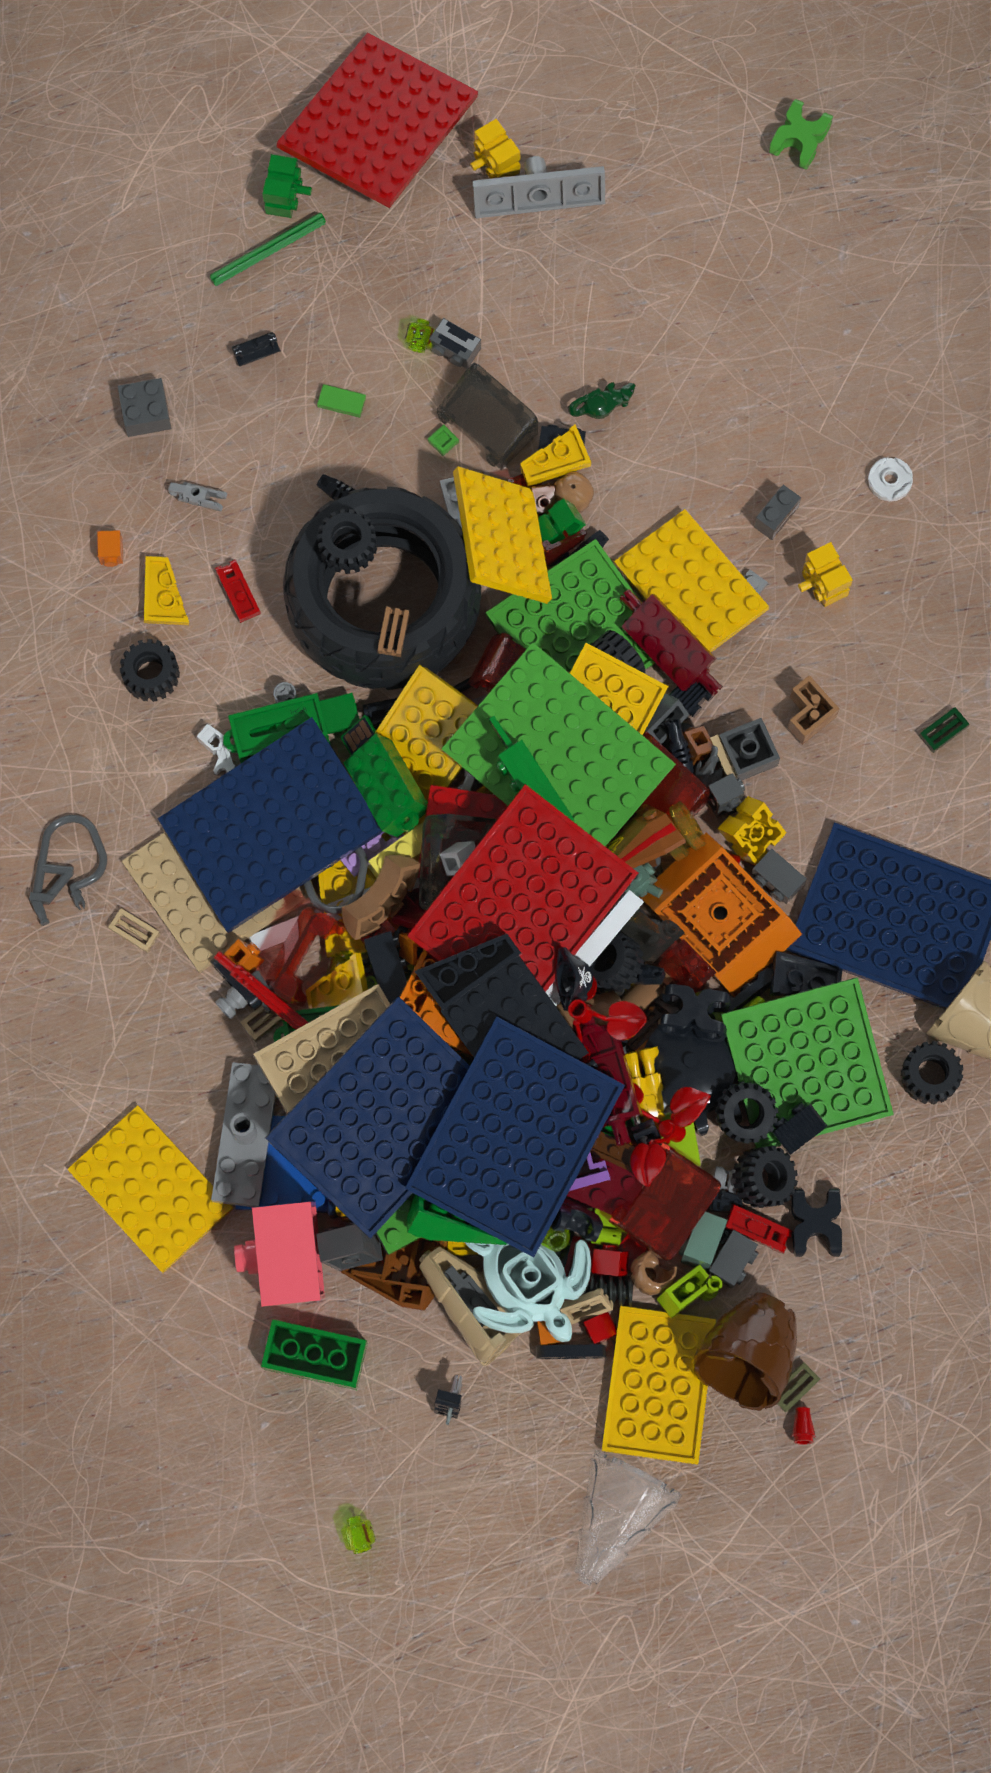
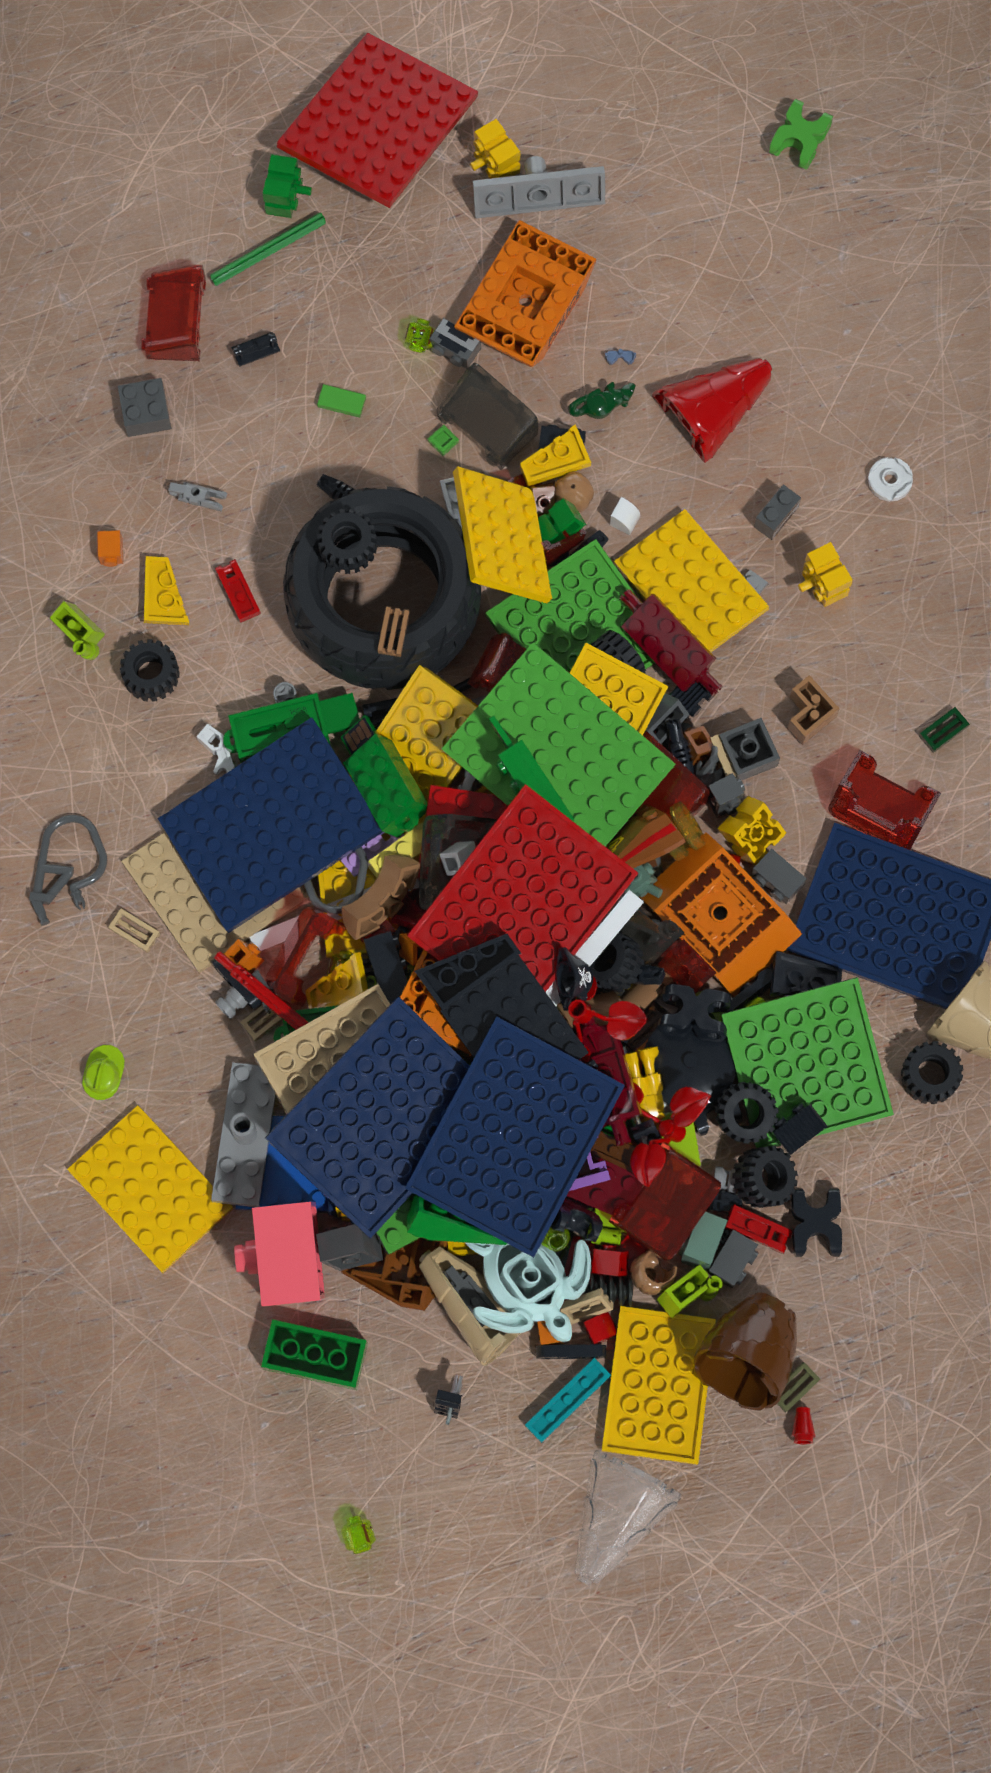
(78, 629): none -> lime hinge
(103, 1072): none -> lime piece
(174, 314): none -> clear red windscreen
(530, 268): none -> orange slope
(567, 1400): none -> teal plate
(624, 516): none -> white brick
(627, 356): none -> sand blue piece
(715, 402): none -> red cone
(881, 806): none -> clear red windscreen

